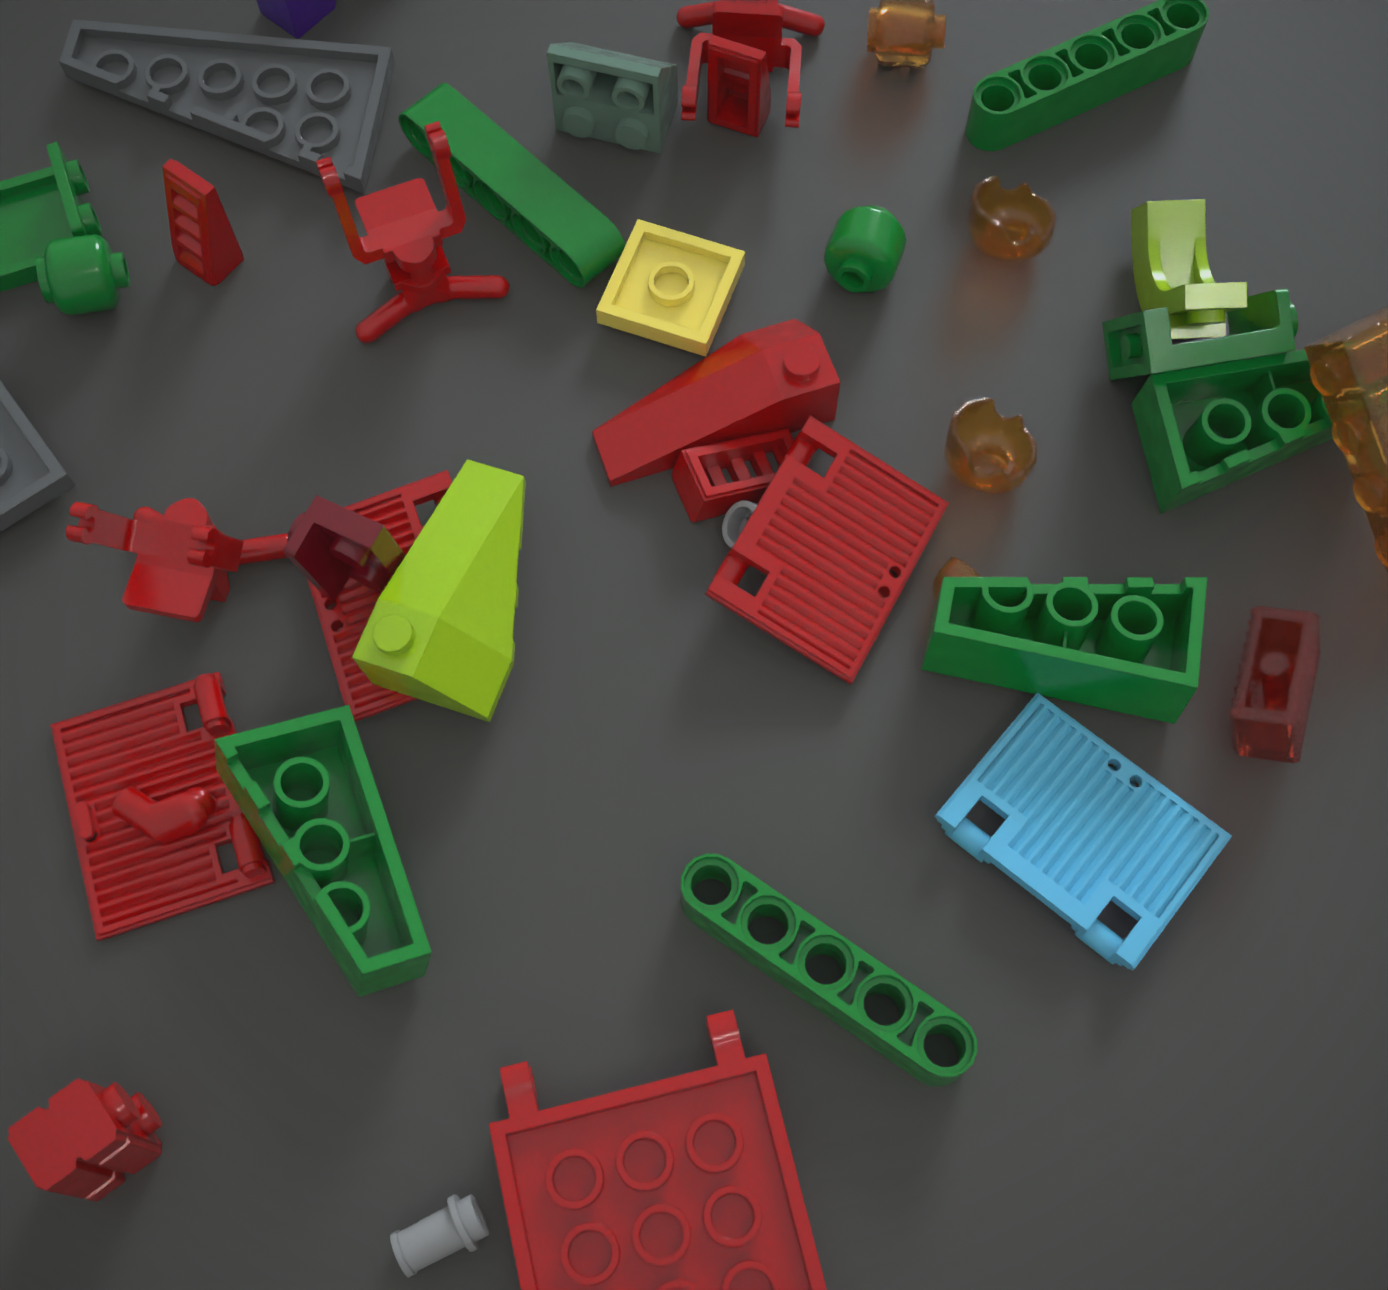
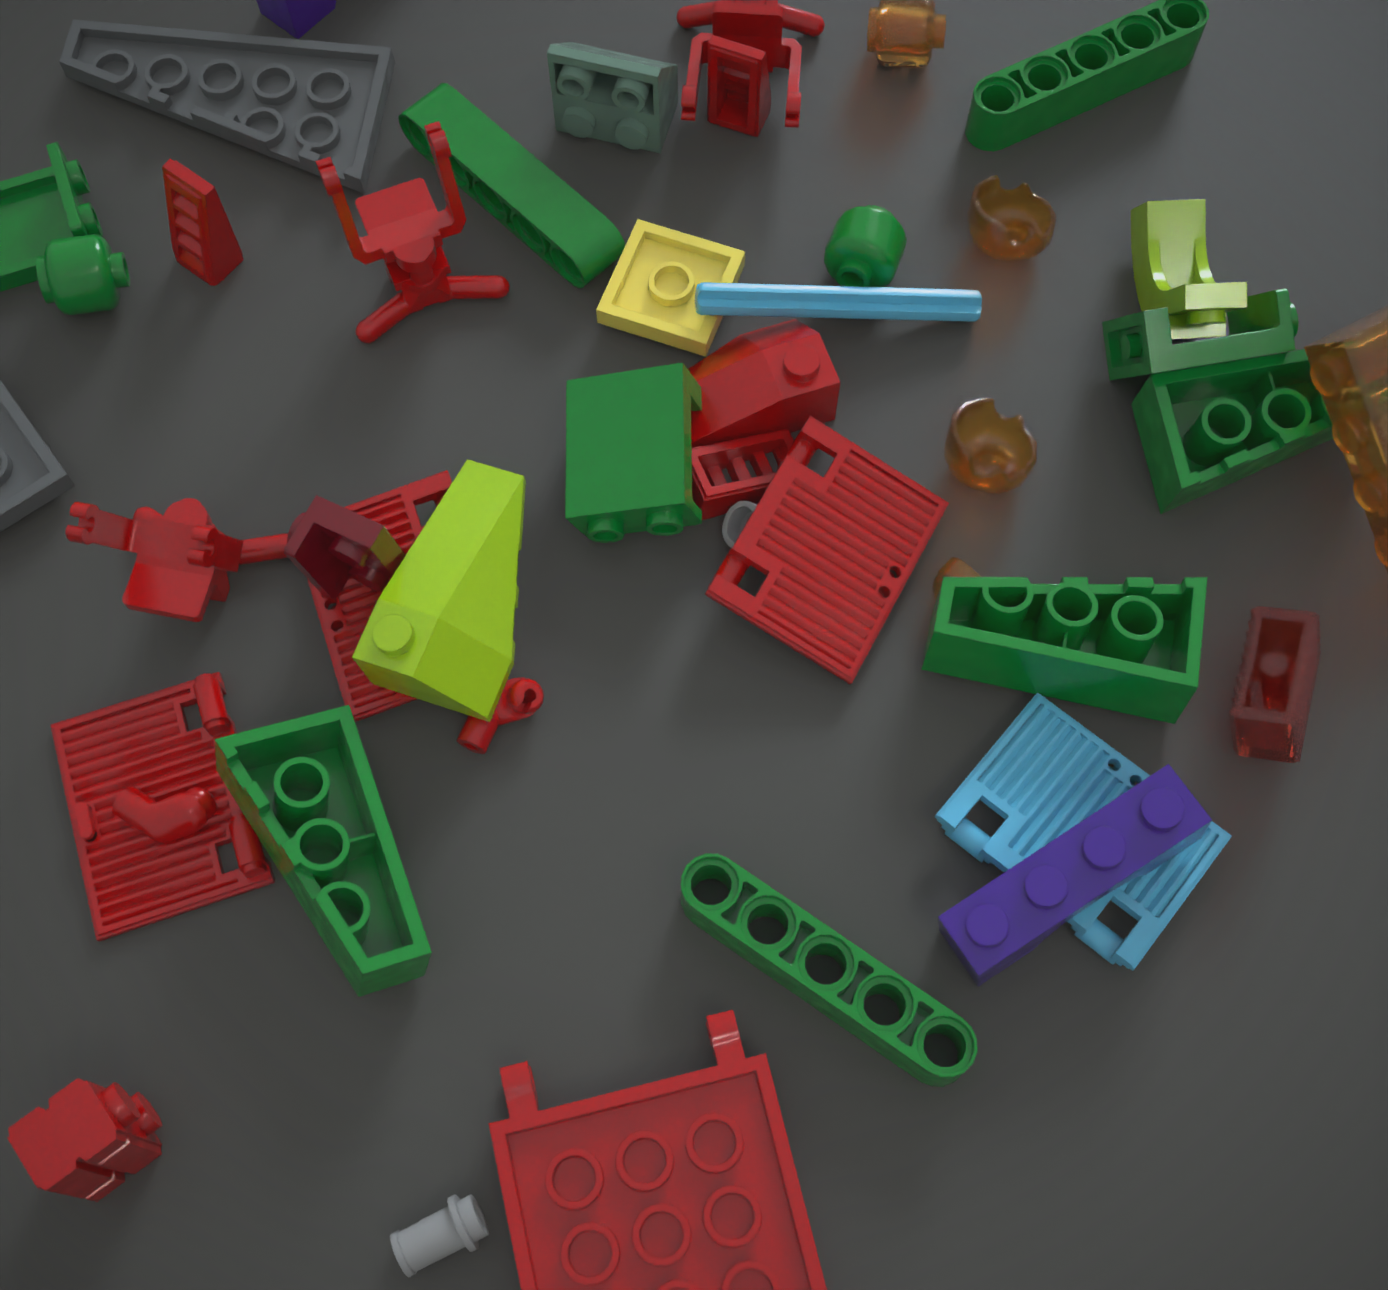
(518, 701): none -> red arm
(631, 452): none -> green panel
(837, 302): none -> medium azure axle
(1072, 873): none -> dark purple arch

